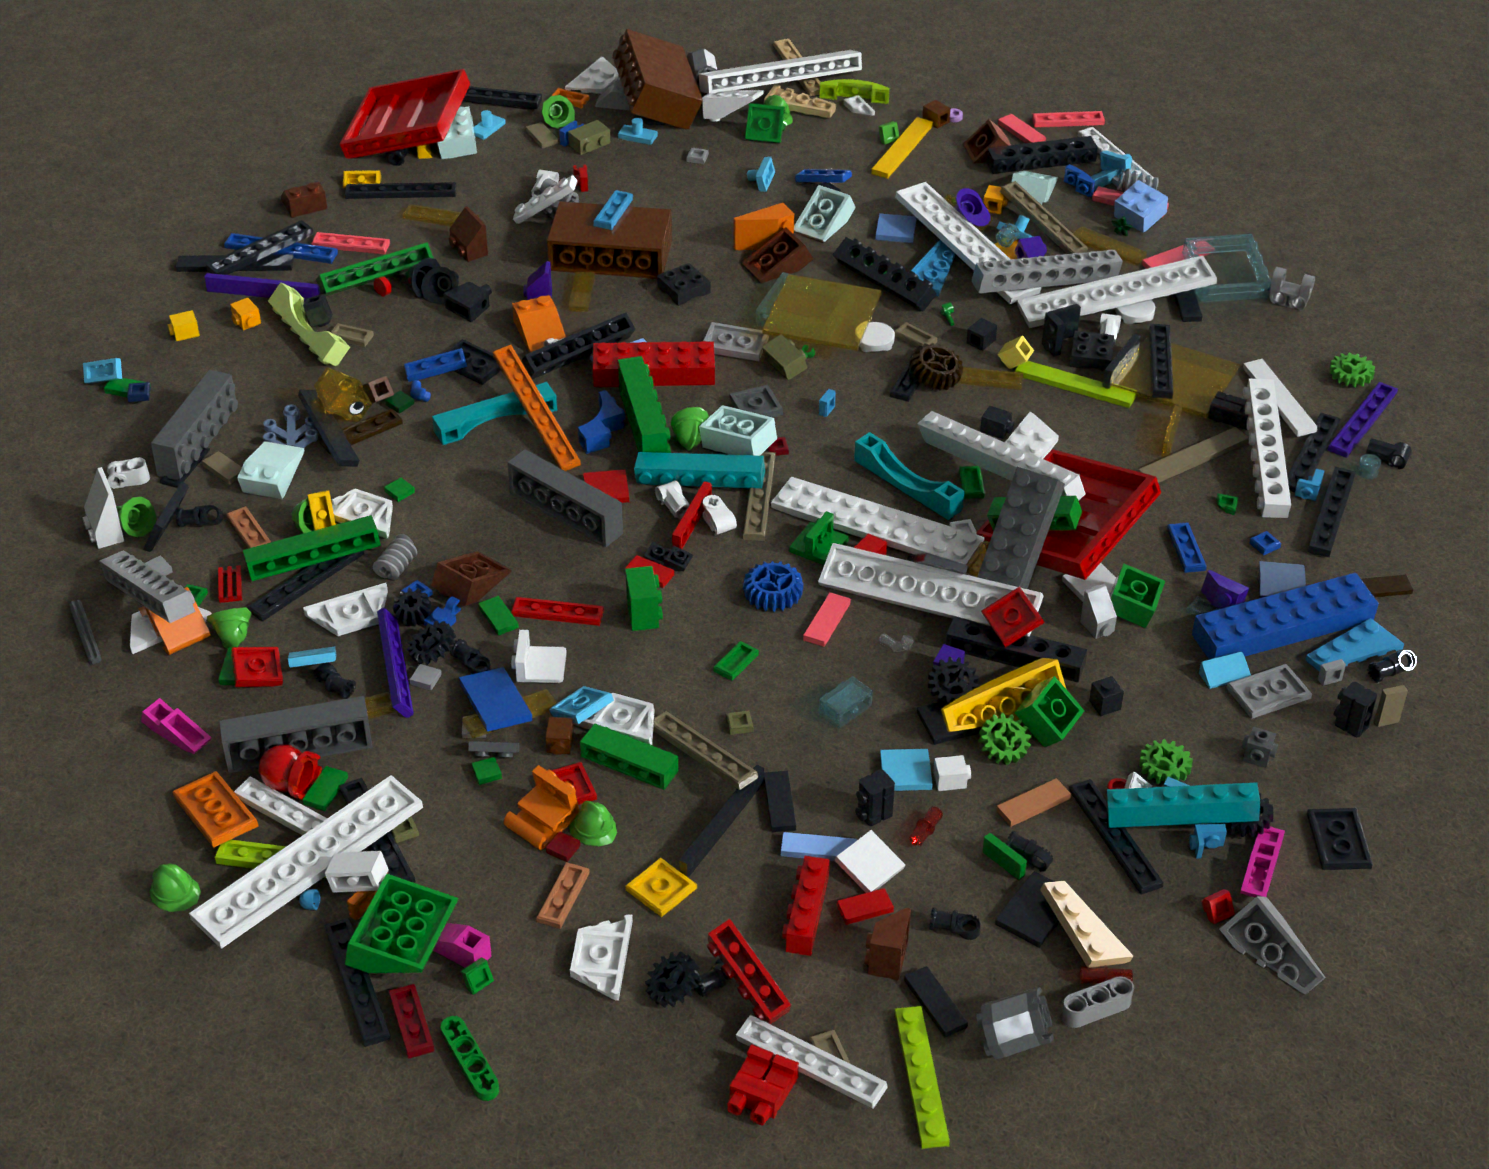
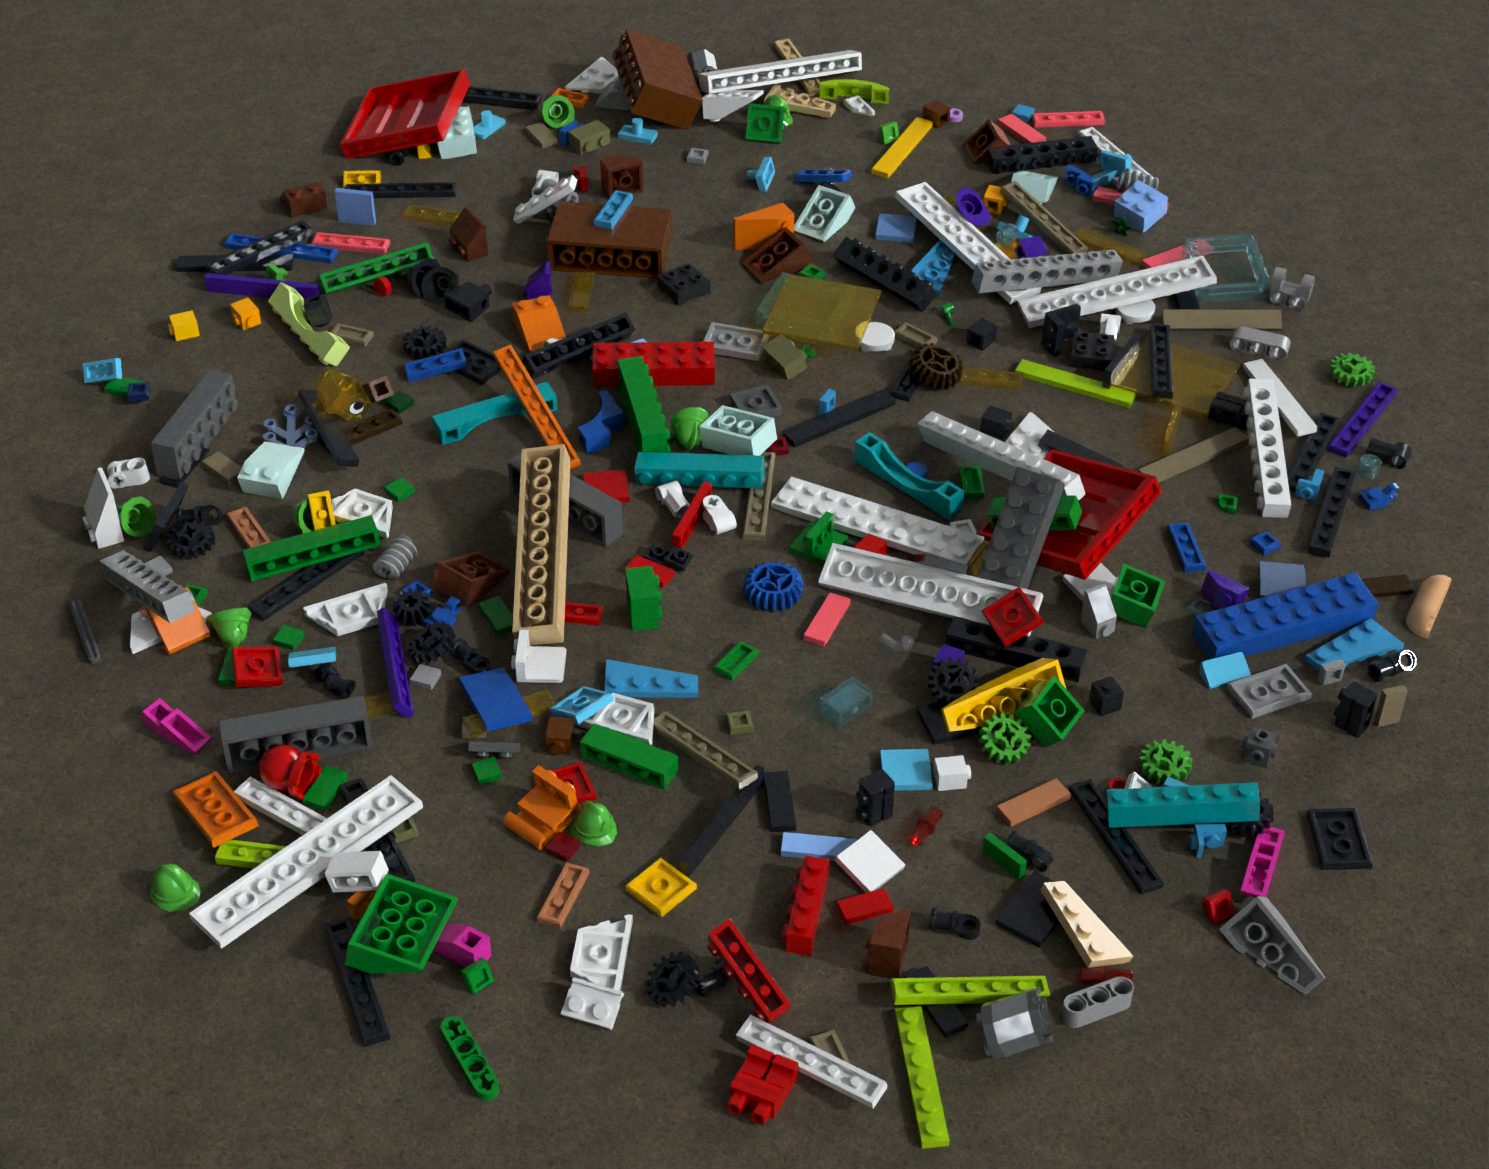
(190, 539): none -> black gear
(229, 572): red tile -> none
(274, 273): none -> bright green tile
(288, 637): none -> green tile
(308, 899): dark azure hinge -> none
(355, 206): none -> medium blue tile
(411, 1021): dark red plate -> none
(419, 393): blue arm -> none
(424, 342): none -> black gear
(542, 544): none -> tan brick
(592, 1003): none -> white plate
(621, 174): none -> copper slope
(648, 682): none -> dark azure wing
(812, 272): none -> green tile
(839, 418): none -> black tile
(918, 468): none -> blue tile
(963, 989): none -> lime tile
(1015, 352): light yellow brick -> none
(1023, 112): none -> dark azure tile
(1057, 442): none -> black tile
(1222, 319): none -> dark tan tile
(1260, 342): none -> light grey beam
(1377, 498): none -> blue plate
(1427, 604): none -> light nougat brick

